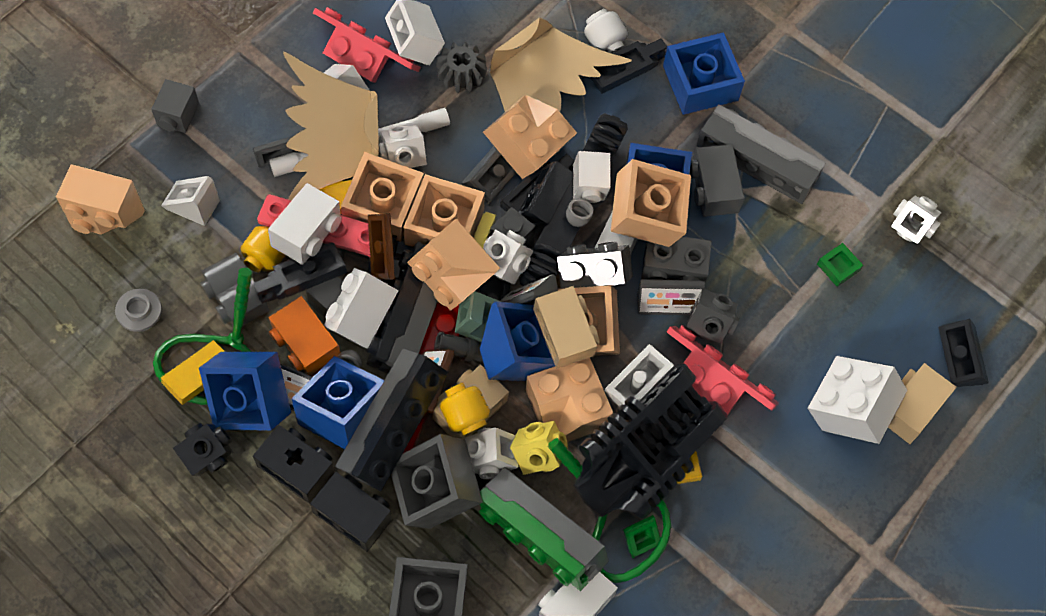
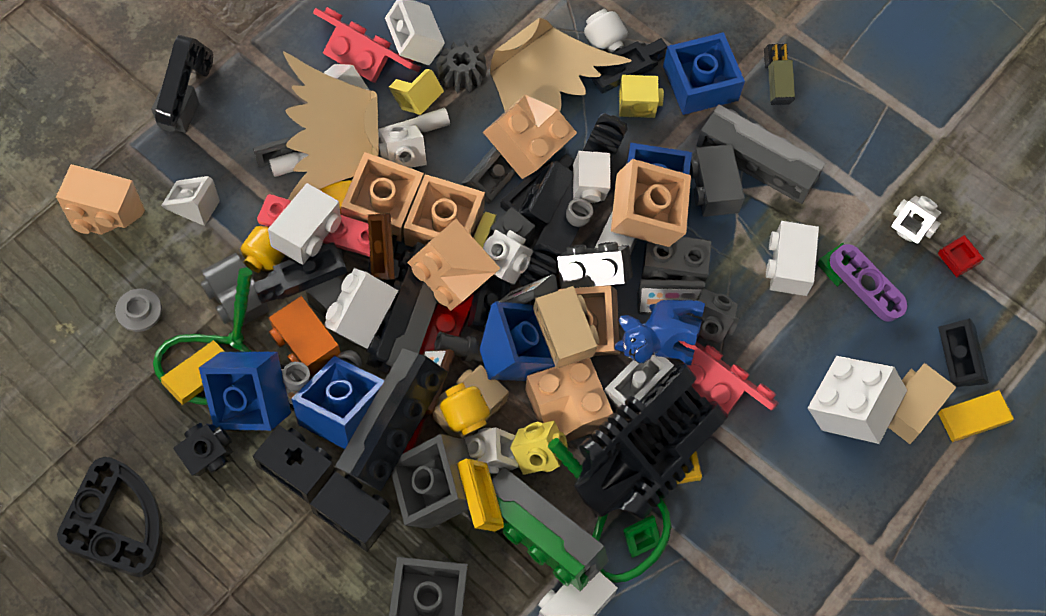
(90, 522): none -> black beam
(186, 58): none -> black beam
(299, 372): none -> light grey hinge
(419, 94): none -> light yellow panel
(473, 315): sand green panel -> none
(480, 495): none -> yellow tile
(639, 96): none -> light yellow brick
(662, 331): none -> blue animal
(780, 74): none -> olive piece
(793, 258): none -> white brick
(878, 305): none -> medium lavender beam
(960, 256): none -> red tile
(975, 416): none -> yellow tile

